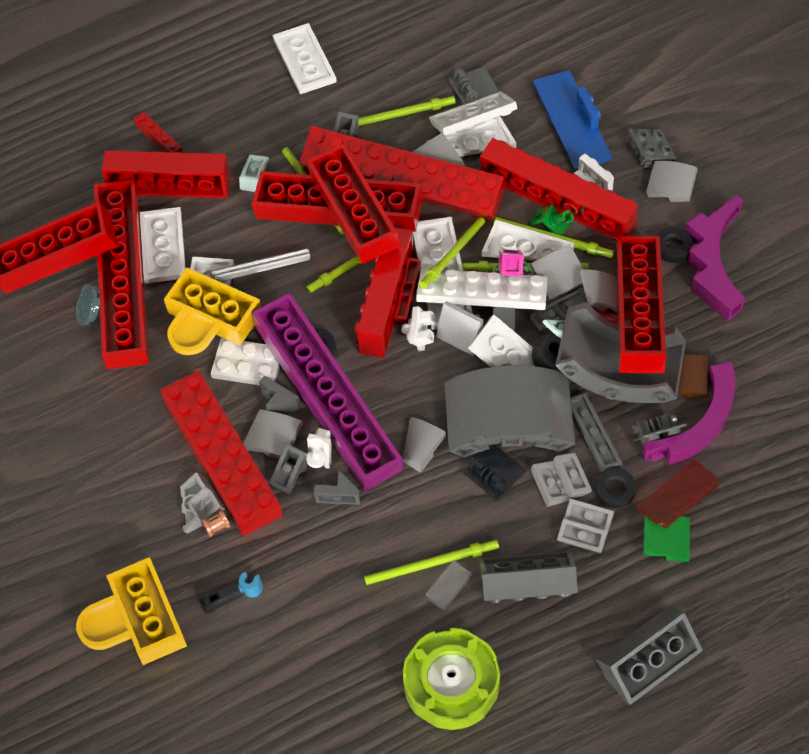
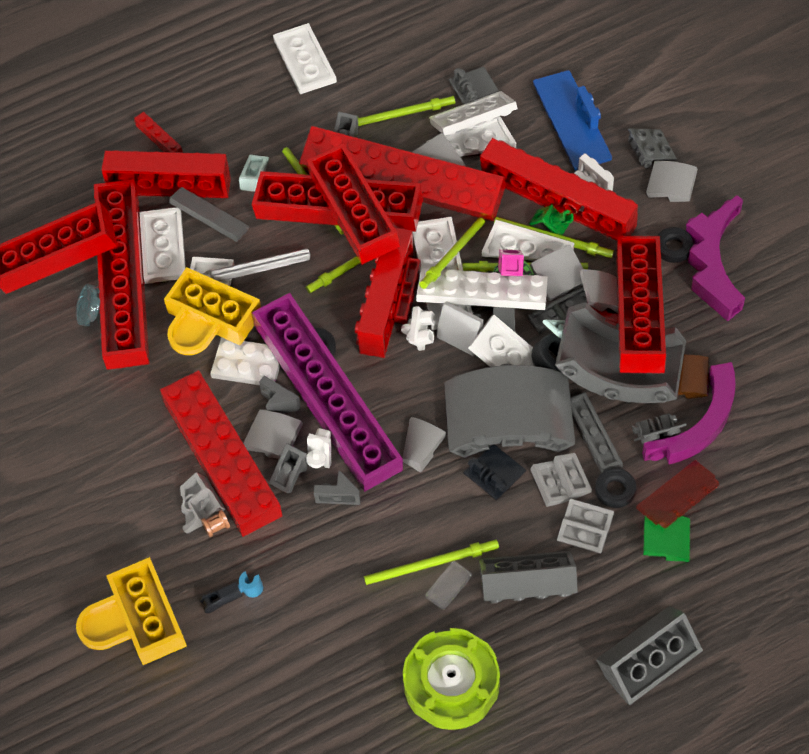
(208, 214): none -> dark grey tile

